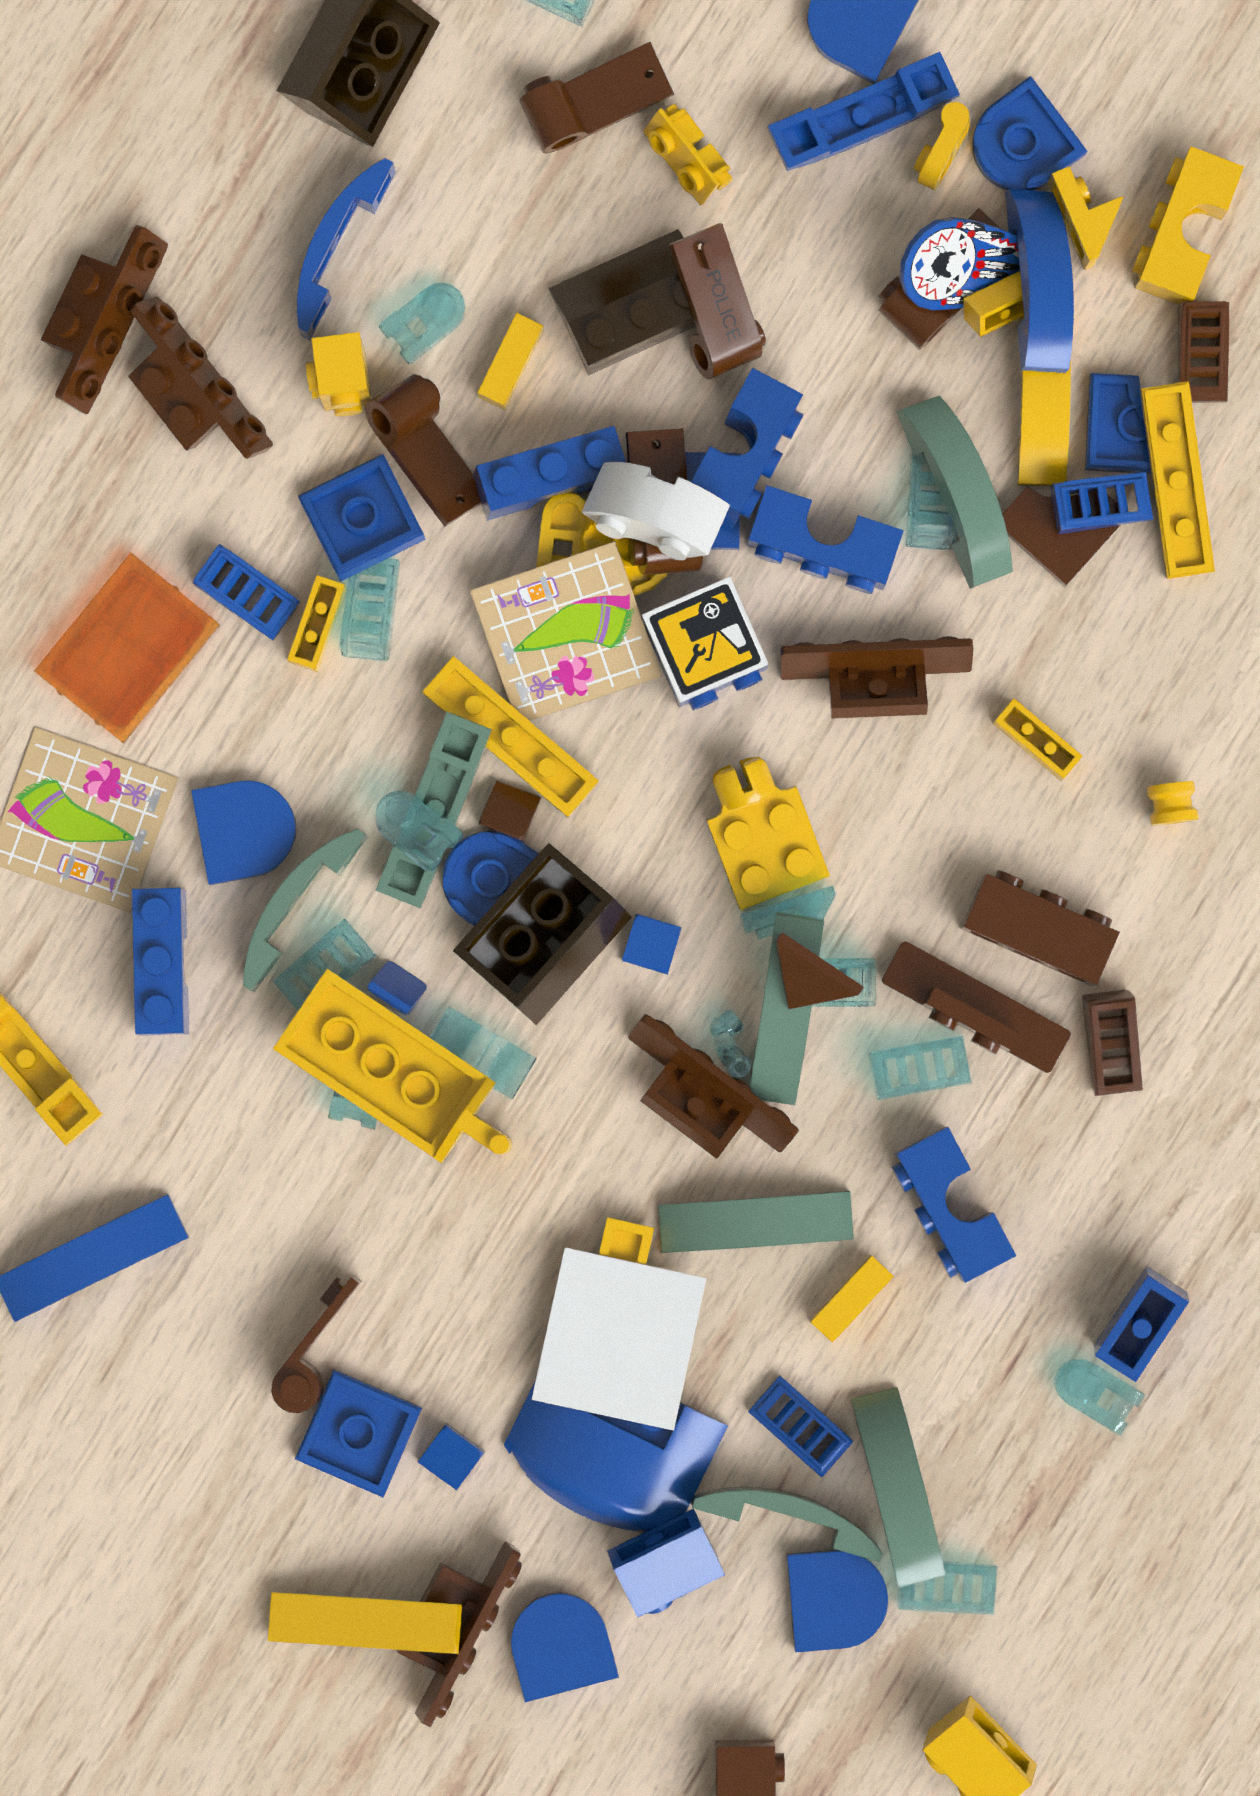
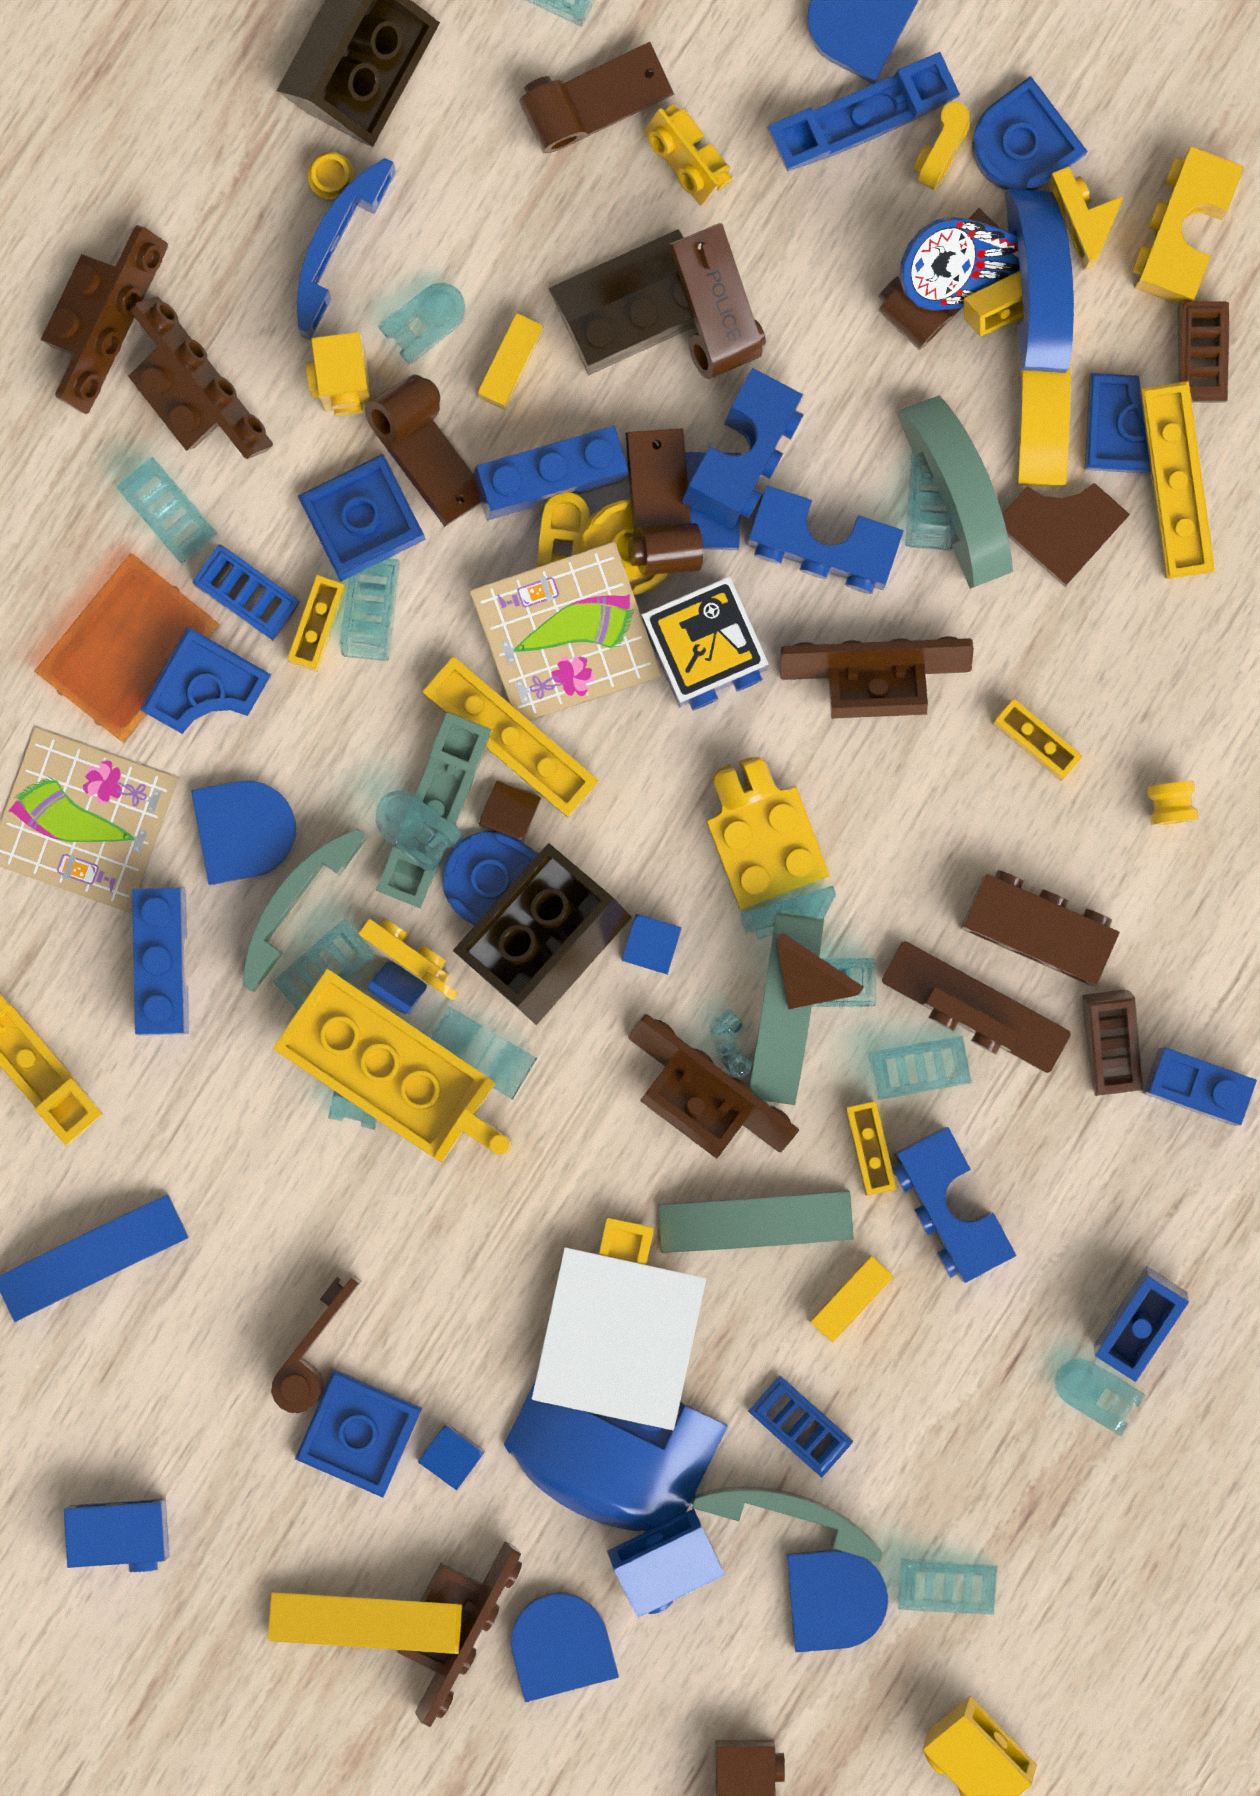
(117, 1534): none -> blue brick
(142, 476): none -> clear light blue slope
(202, 680): none -> blue tile
(330, 175): none -> yellow plate
(424, 963): none -> yellow hinge
(639, 506): white brick -> none
(870, 1148): none -> yellow piece
(898, 1487): sand green slope -> none
(1063, 511): blue slope -> none
(1199, 1086): none -> blue brick

